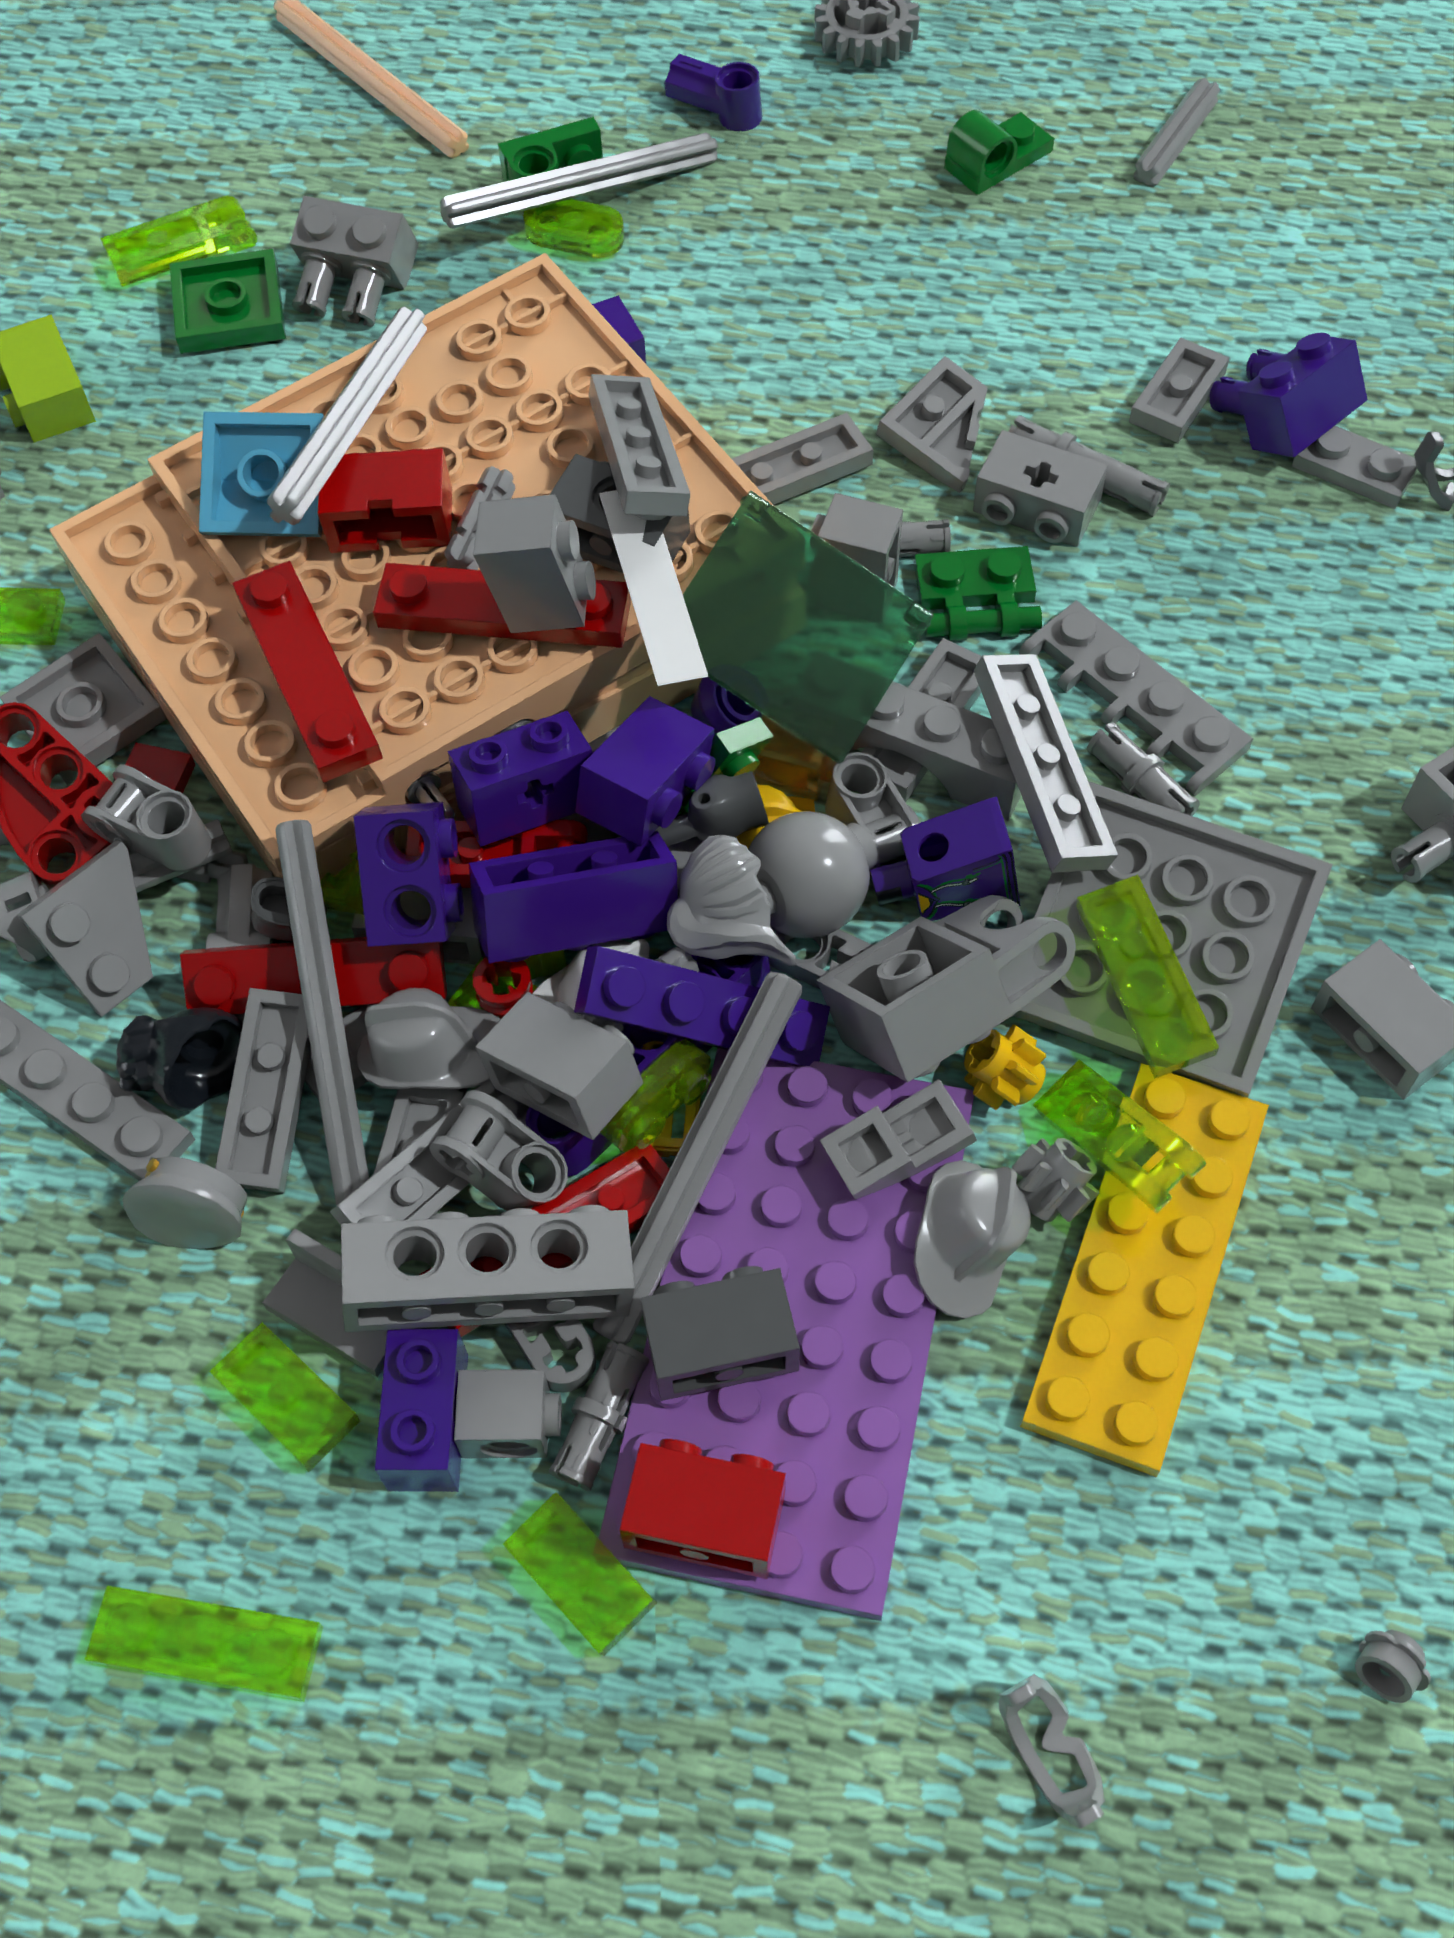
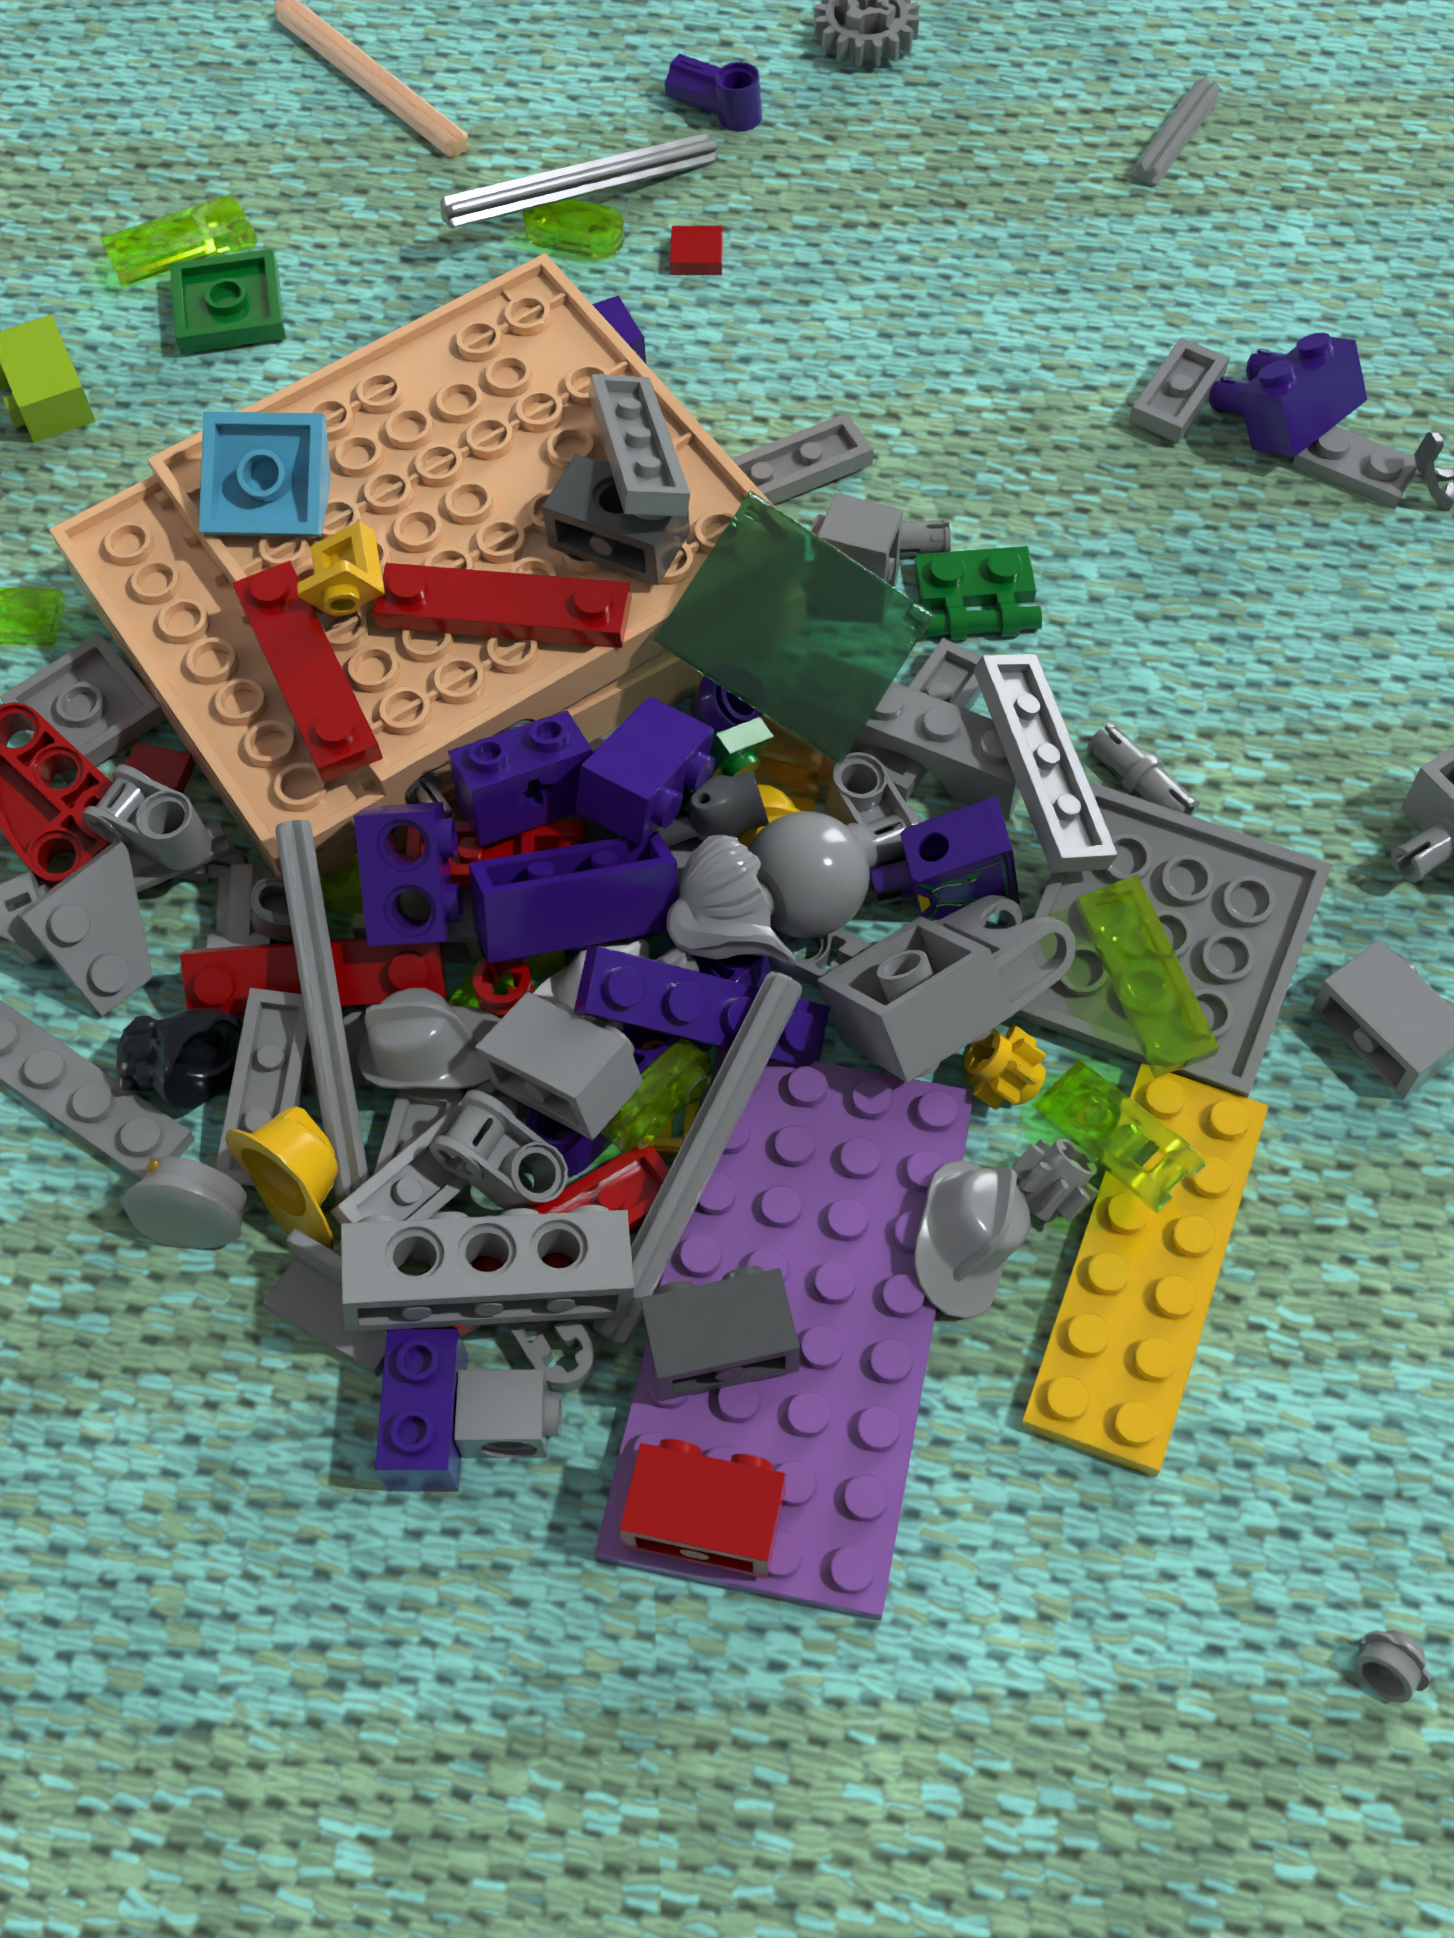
(204, 1643): clear neon green plate -> none
(285, 1396): clear neon green plate -> none
(290, 1169): none -> yellow piece
(344, 572): none -> yellow bracket
(346, 417): axle -> none
(350, 243): light grey brick -> none
(387, 499): red brick -> none
(492, 486): light grey axle -> none
(533, 563): light grey brick -> none
(550, 149): green plate -> none
(580, 1573): clear neon green plate -> none
(599, 1415): light grey pin -> none
(655, 597): white sticker -> none
(696, 250): none -> red tile
(900, 1142): light grey slope -> none
(938, 423): light grey wing -> none
(988, 153): green plate -> none
(1039, 488): light grey brick -> none
(1078, 1806): light grey helmet -> none
(1121, 479): light grey pin -> none
(1141, 692): light grey hinge -> none

